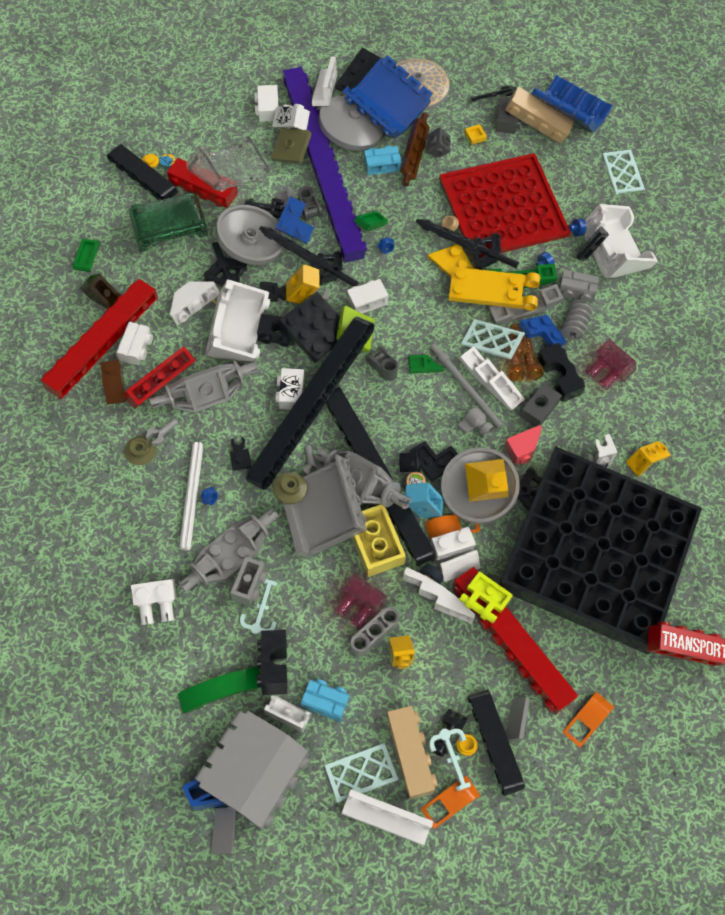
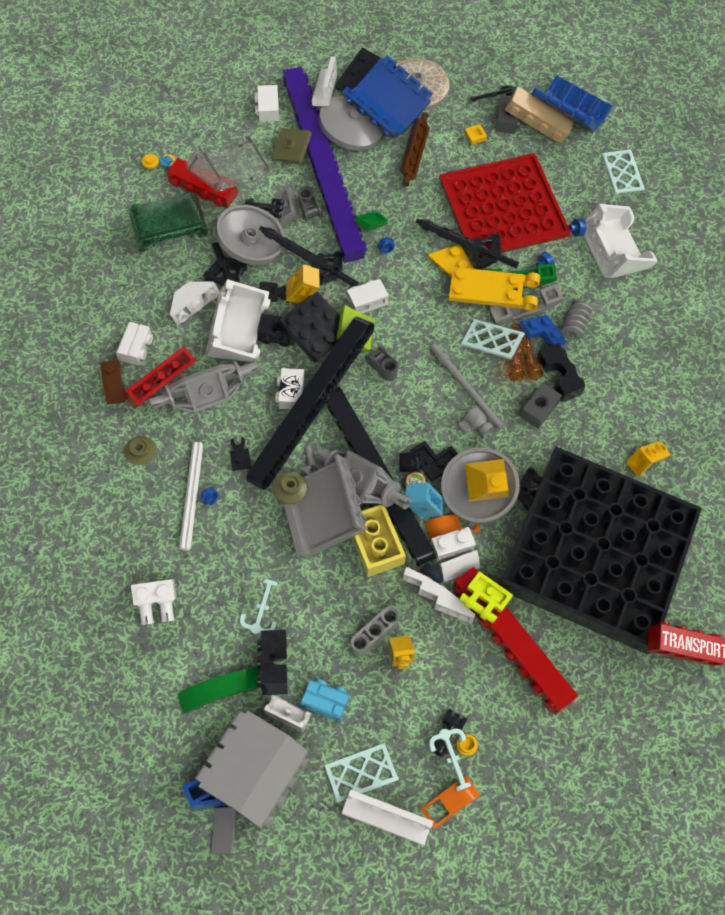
(86, 255): green tile -> none
(99, 339): red brick -> none
(100, 291): dark brown slope -> none
(142, 173): black beam -> none
(160, 433): light grey bar -> none
(229, 551): light grey plate -> none
(248, 582): light grey brick -> none
(290, 223): blue plate -> none
(291, 117): white brick -> none
(364, 596): clear pink brick -> none
(382, 160): medium azure brick -> none
(410, 752): tan brick -> none
(423, 364): green tile -> none
(438, 143): dark grey brick -> none
(450, 222): tan plate -> none
(491, 378): white slope -> none
(498, 746): black beam -> none
(517, 719): light grey slope -> none
(522, 446): coral slope -> none
(578, 285): light grey brick -> none
(591, 715): orange piece -> none
(592, 244): black slope -> none
(605, 453): white hinge -> none
(616, 361): clear pink brick -> none

